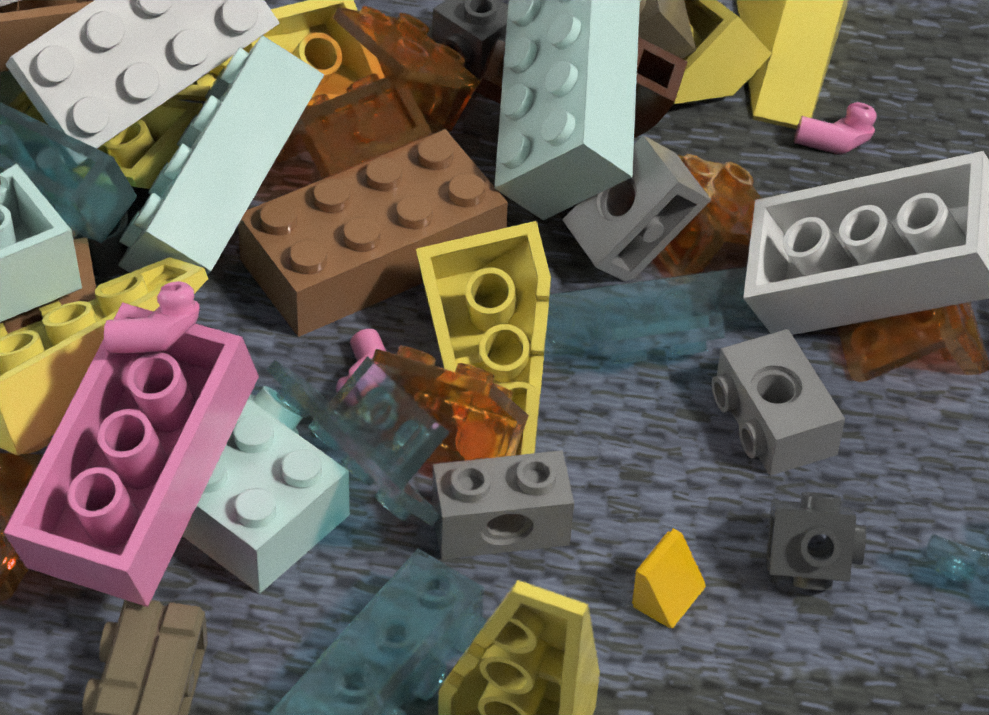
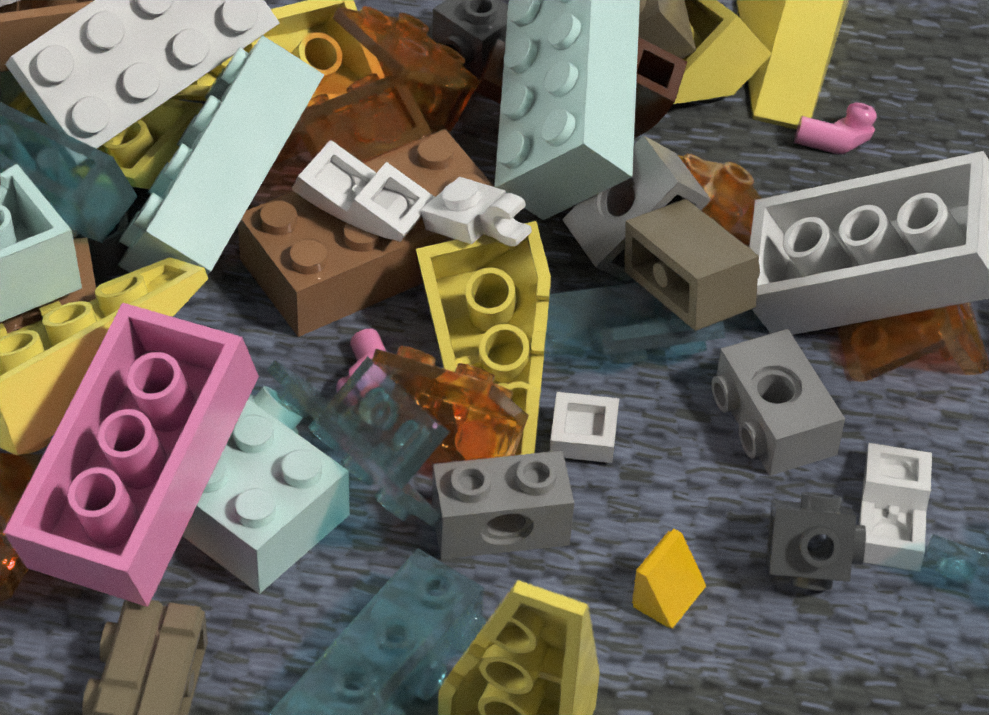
(160, 329): bright pink arm -> none
(349, 190): none -> white slope
(472, 209): none -> white plate
(584, 426): none -> white plate
(691, 264): none -> dark tan brick
(895, 506): none -> white slope

